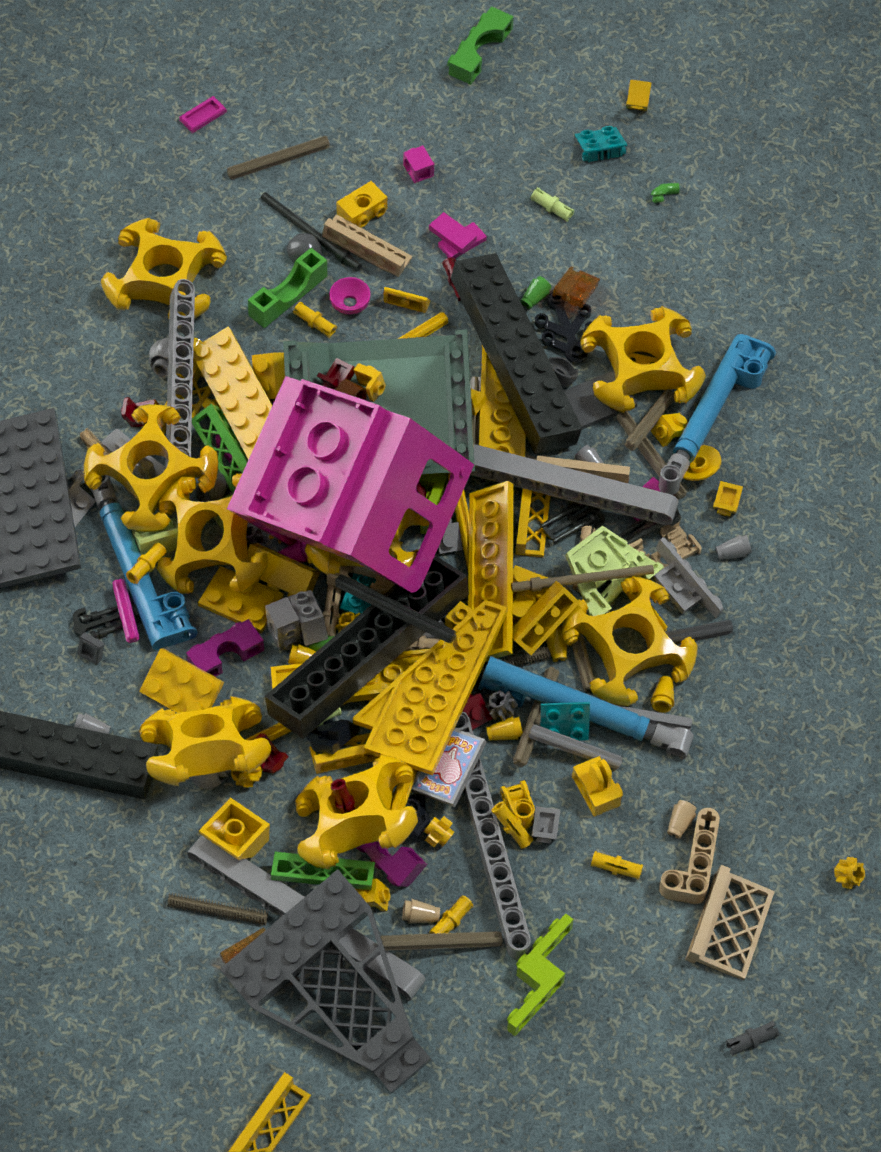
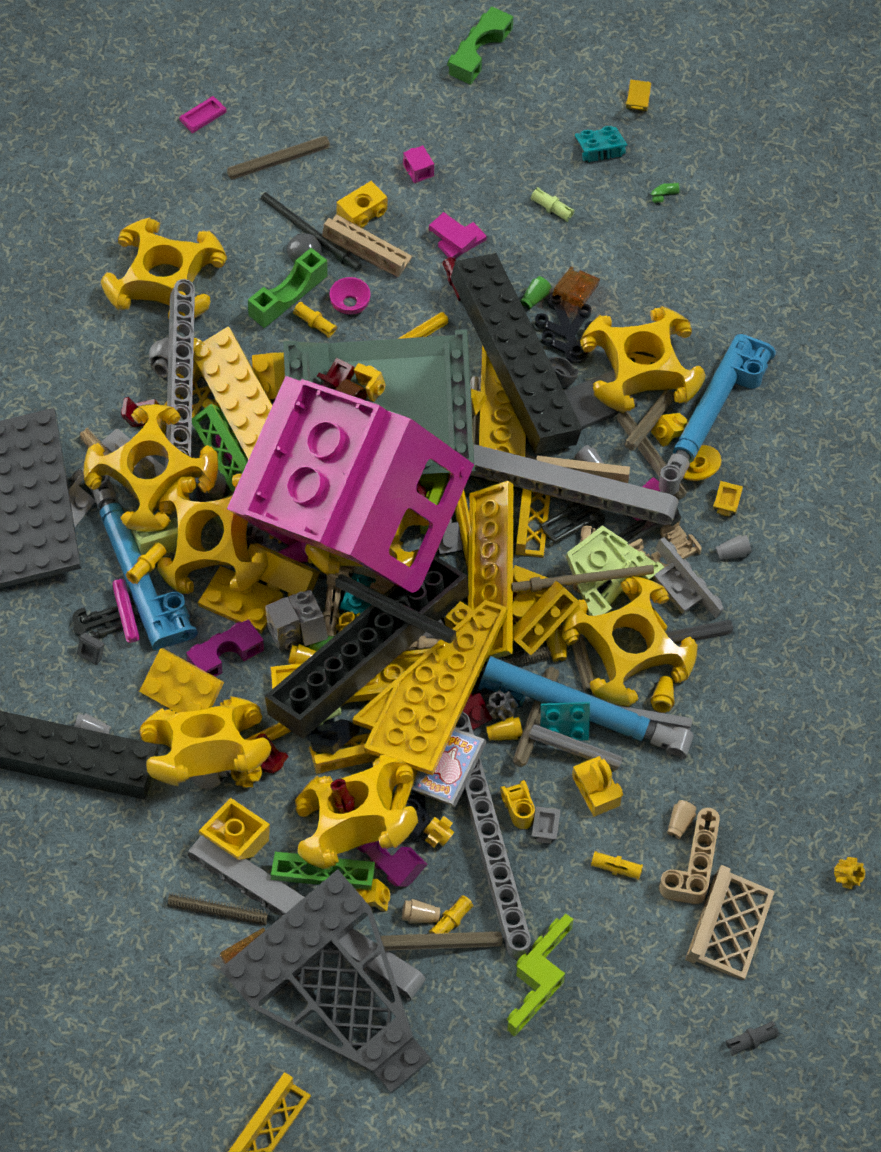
(406, 300): yellow slope -> none
(505, 816): yellow pin -> none

